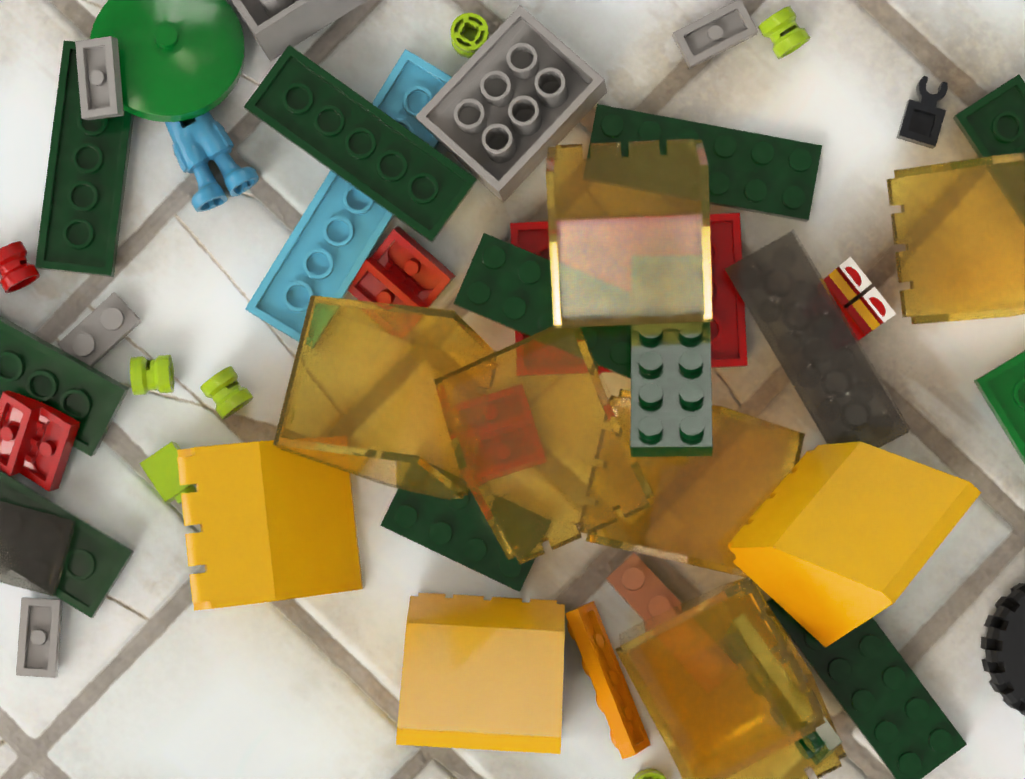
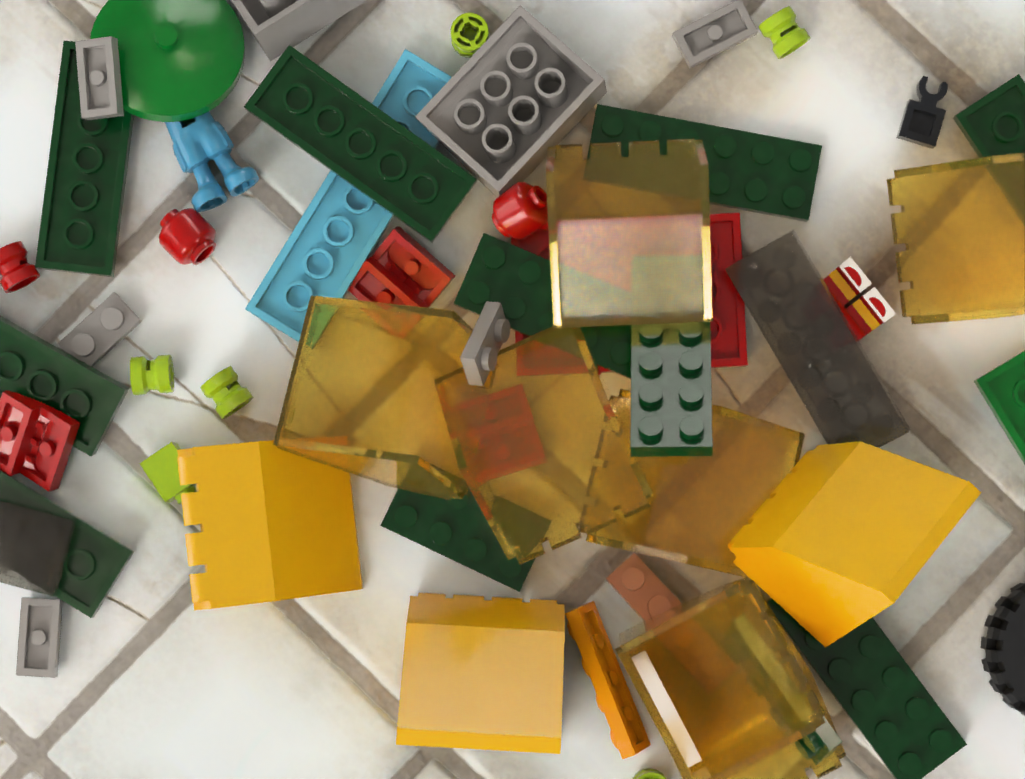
(187, 236): none -> red head
(485, 343): none -> light grey plate
(520, 210): none -> red head
(666, 709): none -> white tile

